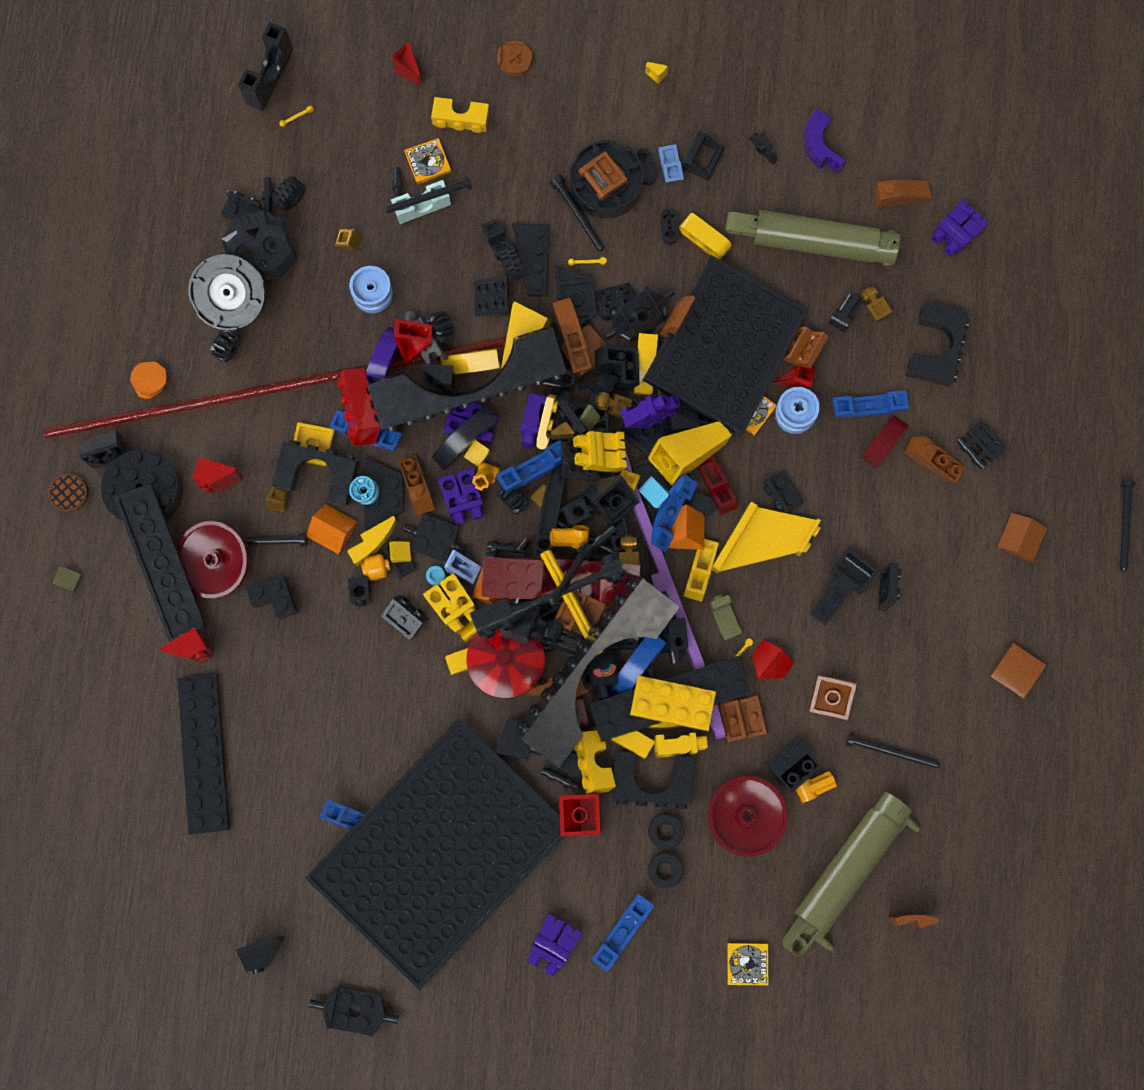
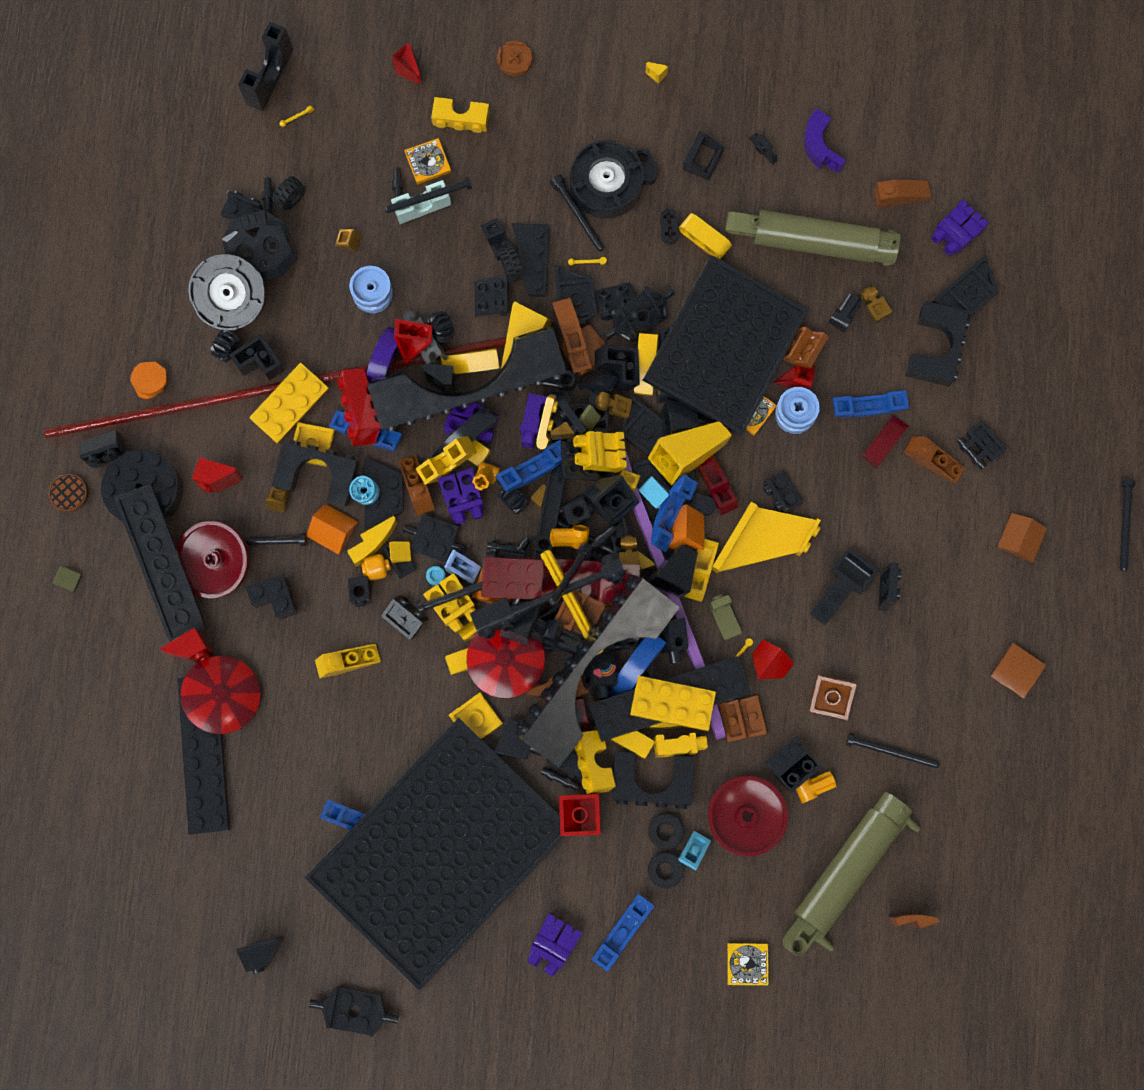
(220, 695): none -> dish
(257, 354): none -> black brick
(289, 403): none -> yellow plate
(346, 660): none -> yellow slope
(447, 598): none -> black bar
(453, 456): none -> yellow arch
(477, 716): none -> yellow tile
(608, 173): dark orange plate -> none
(645, 563): none -> yellow slope
(650, 411): dark purple hips -> none
(670, 163): medium blue slope -> none
(676, 572): none -> black slope
(677, 316): dark orange slope -> none
(694, 850): none -> medium azure slope
(971, 289): none -> black wing

